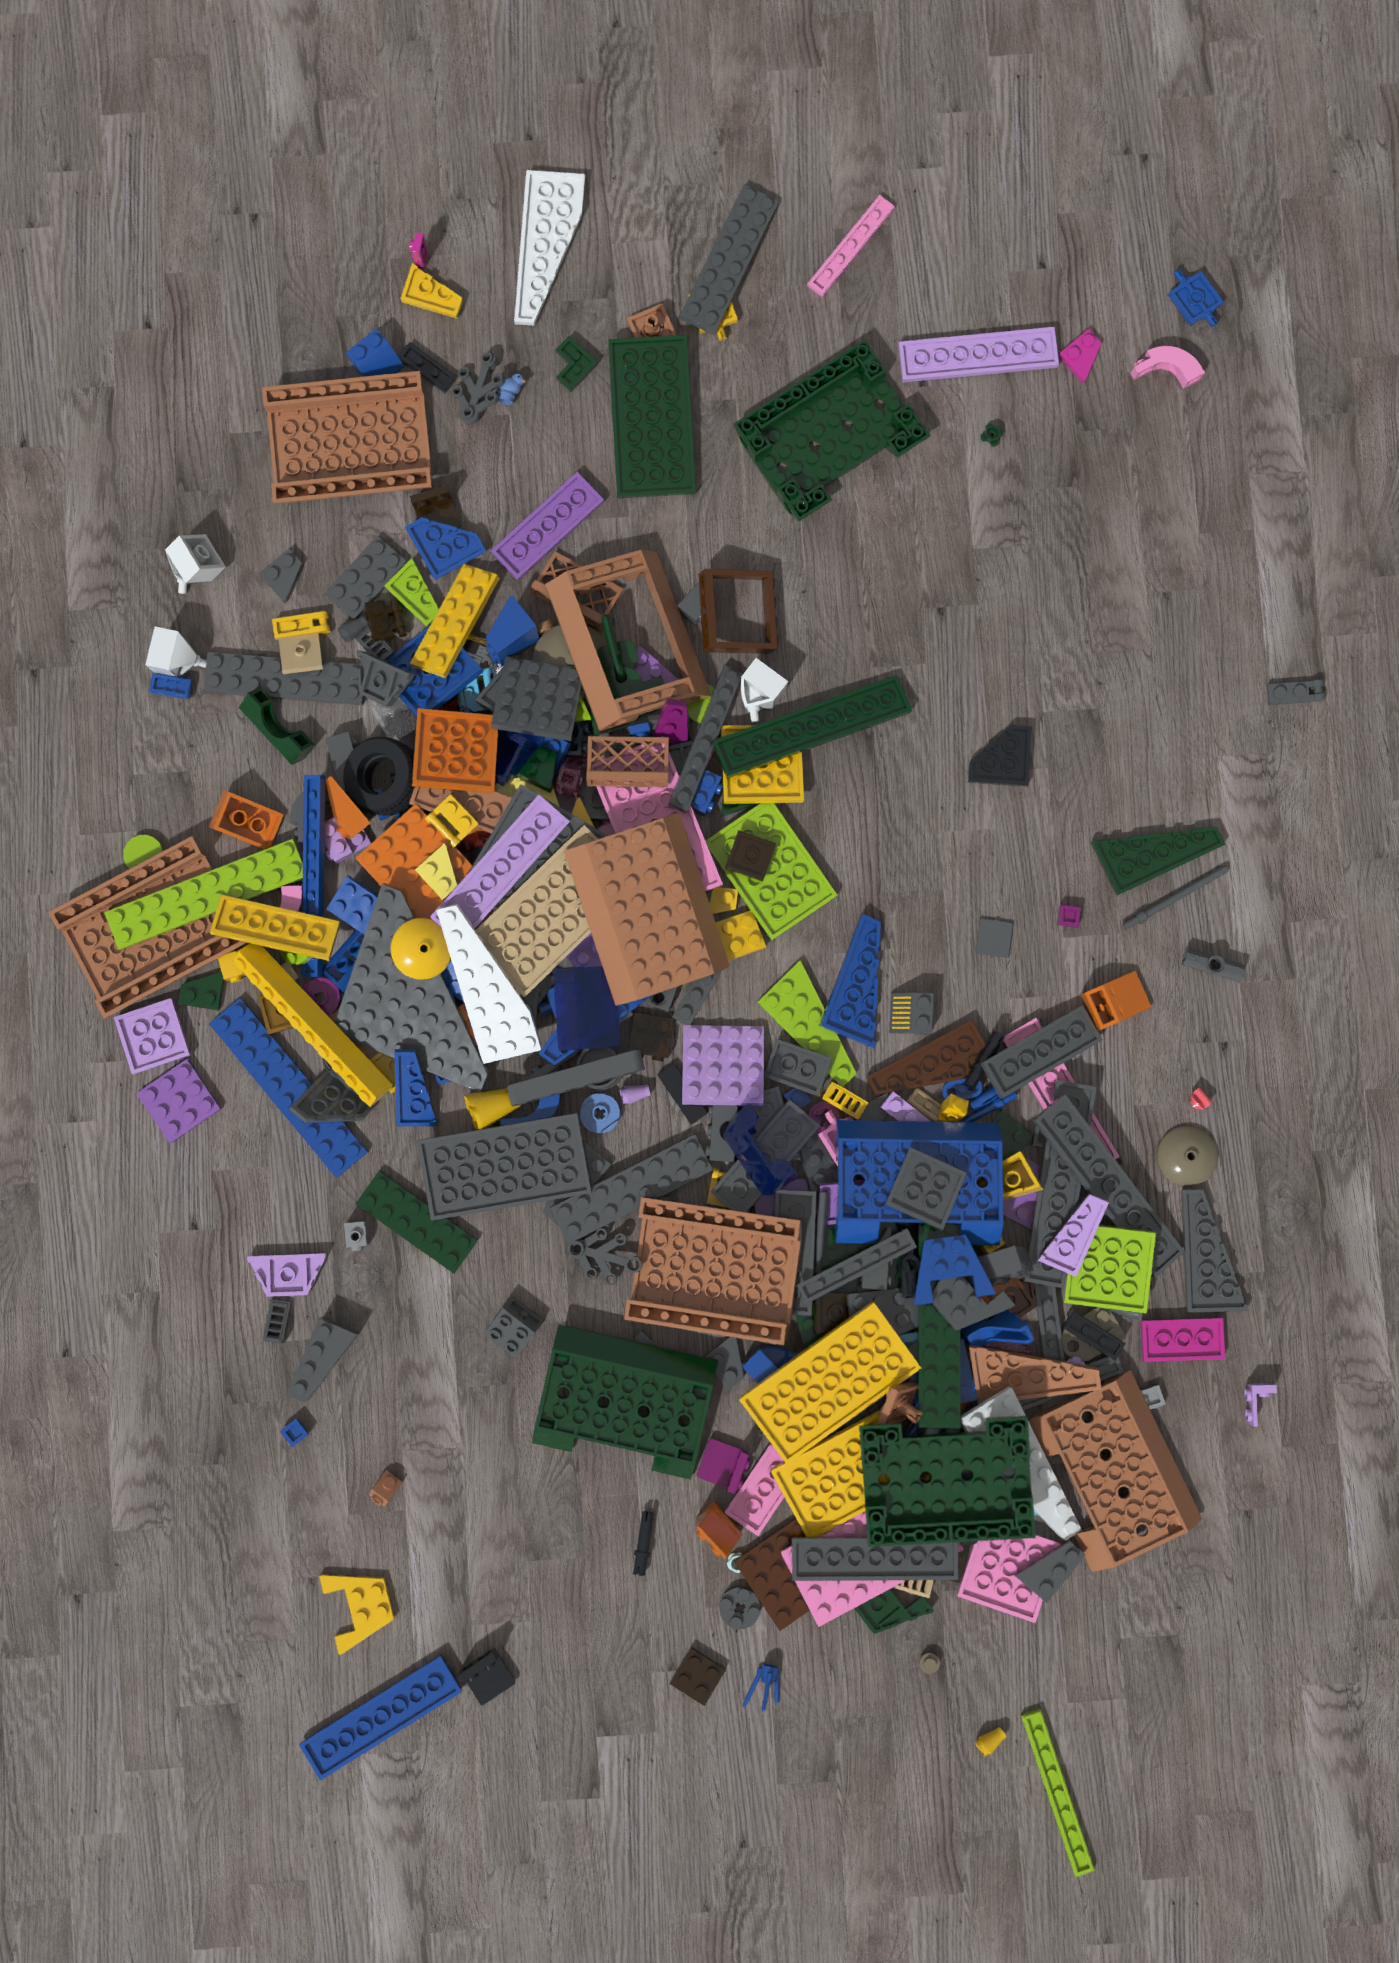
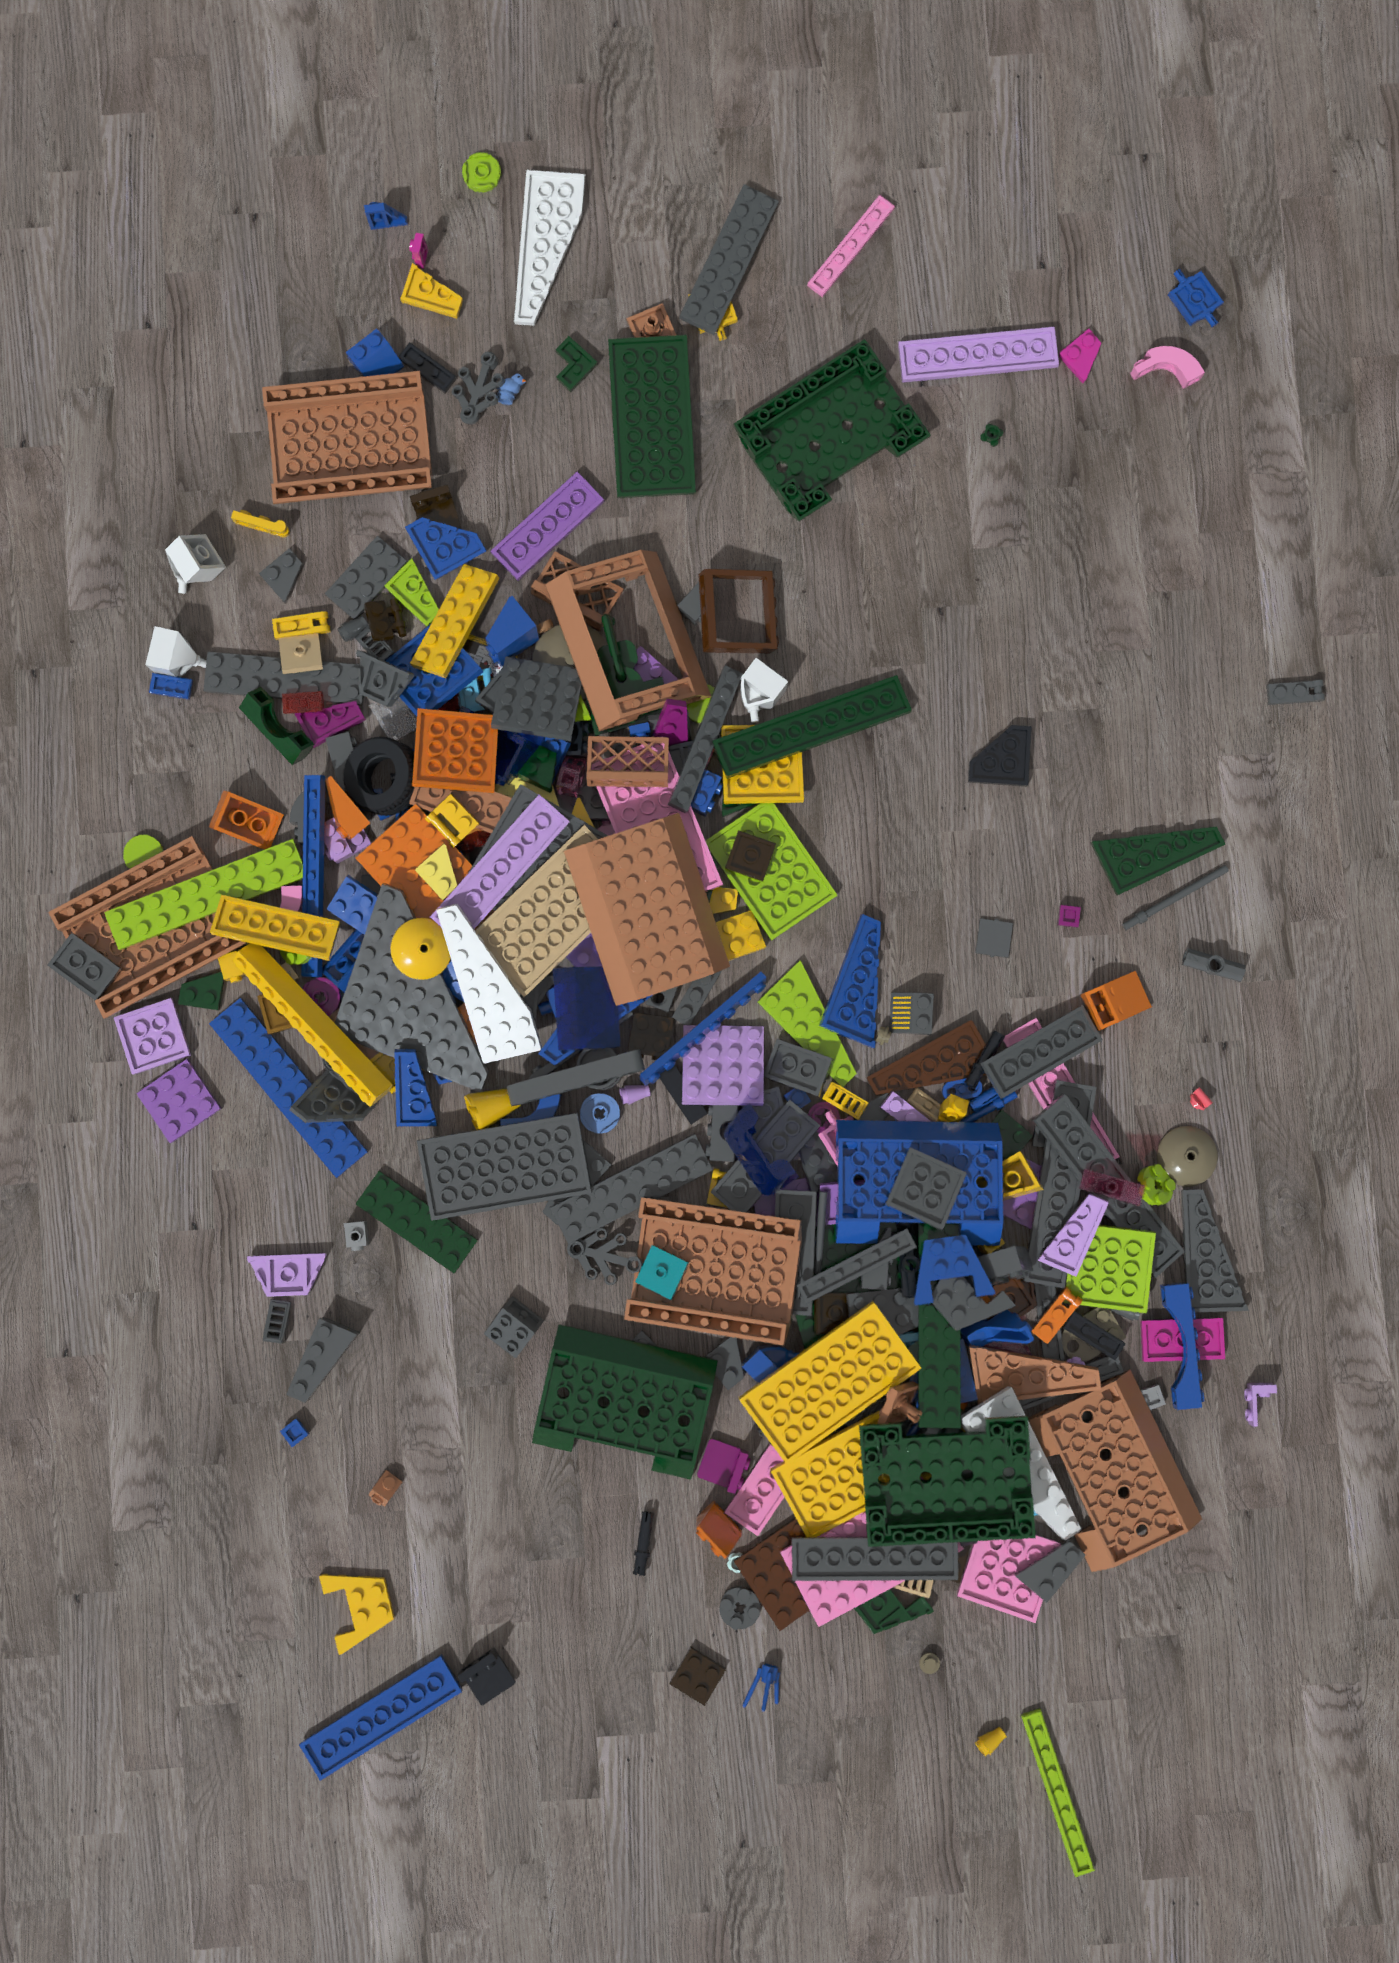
(84, 966): none -> dark grey plate
(260, 523): none -> yellow plate
(303, 702): none -> clear red plate
(330, 722): none -> magenta wing
(383, 216): none -> blue wing
(481, 172): none -> lime tile
(662, 1272): none -> teal plate
(698, 1034): none -> blue plate
(883, 1035): none -> dark tan plate
(1056, 1315): none -> orange plate
(1113, 1187): none -> clear pink slope
(1165, 1185): none -> lime plate
(1186, 1387): none -> blue arch

